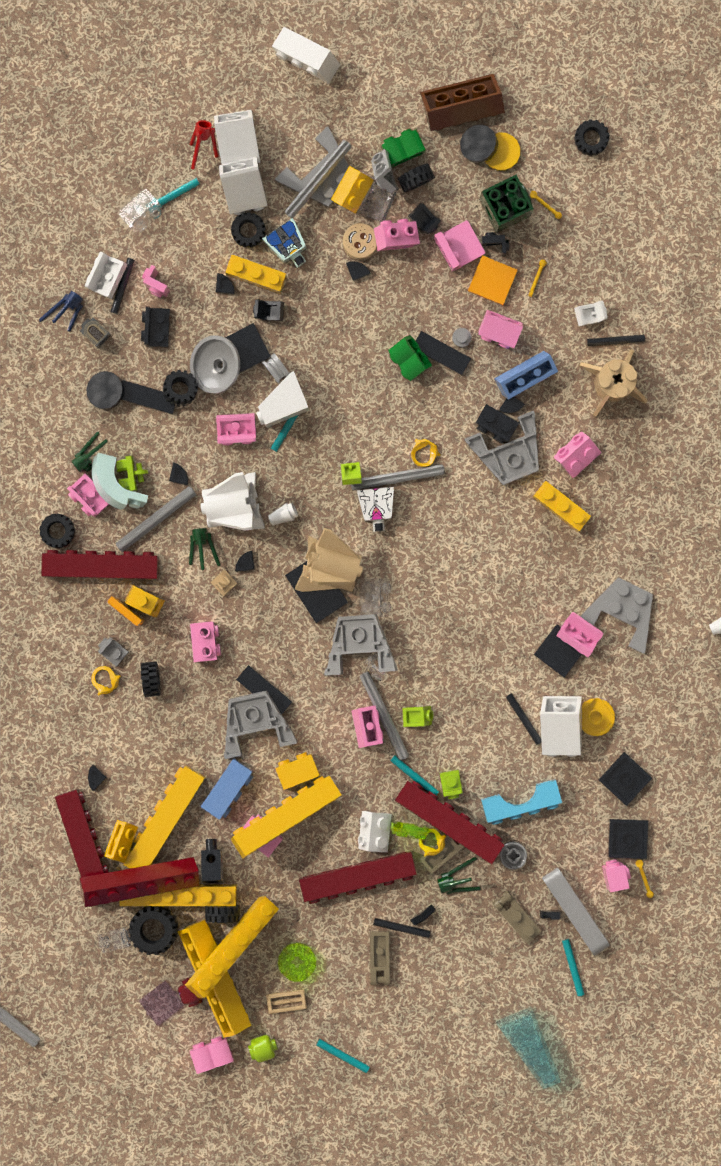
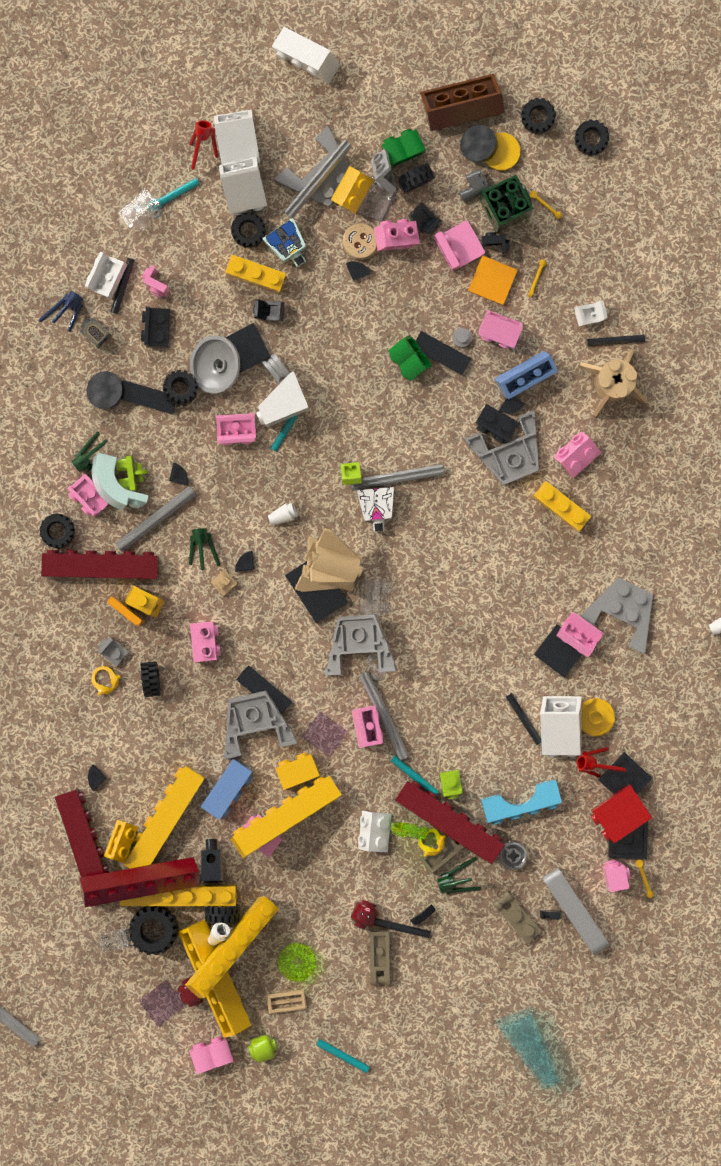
(218, 934): none -> white cone
(224, 285): black tile -> none
(233, 503): white brick -> none
(324, 733): none -> piece
(357, 876): dark red brick -> none
(364, 914): none -> dark red head
(417, 716): lime bracket -> none
(433, 452): yellow piece -> none
(477, 183): none -> dark grey piece
(540, 104): none -> black tyre
(573, 967): teal bar -> none
(587, 763): none -> red plant
(620, 814): none -> red brick

